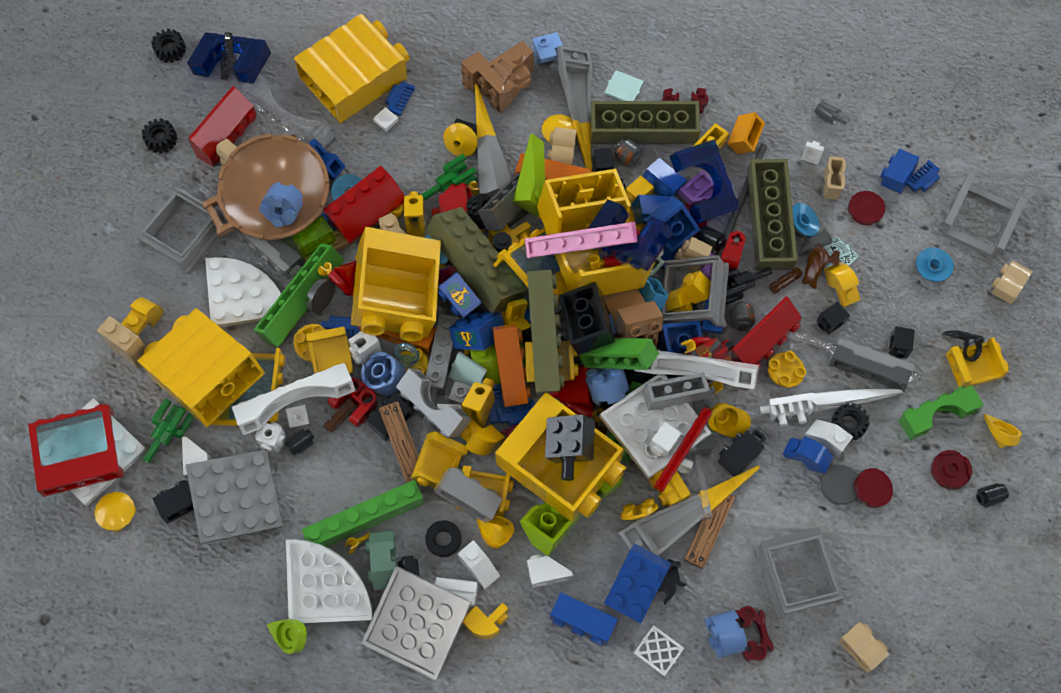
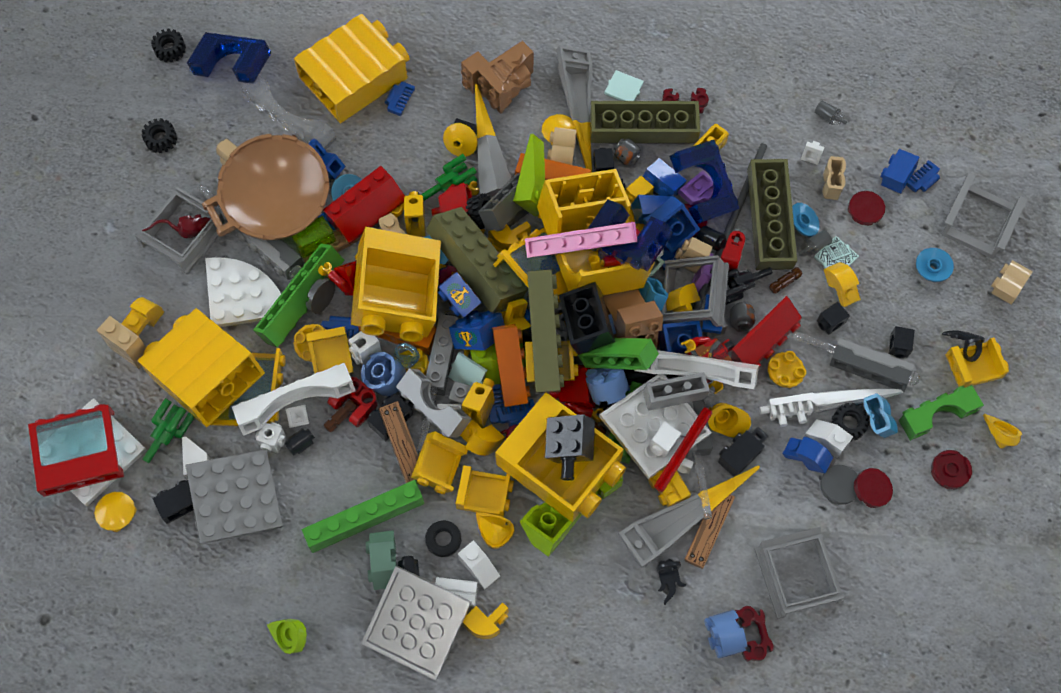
(187, 226): none -> dark red animal
(224, 122): slope -> none
(227, 58): clear smoke wing -> none
(281, 204): medium blue brick -> none
(323, 585): white plate -> none
(355, 542): yellow hand -> none
(385, 119): white tile -> none
(468, 494): light grey brick -> none
(502, 241): black brick -> none
(545, 47): light blue brick -> none
(546, 571): white slope -> none
(583, 619): blue brick -> none
(637, 583): blue brick -> none
(639, 511): yellow dish -> none
(666, 638): white window -> none
(696, 286): yellow brick -> none
(746, 133): light orange brick -> none
(816, 261): reddish brown hair -> none
(864, 647): tan brick -> none
(880, 415): none -> dark azure brick
(992, 495): black brick -> none

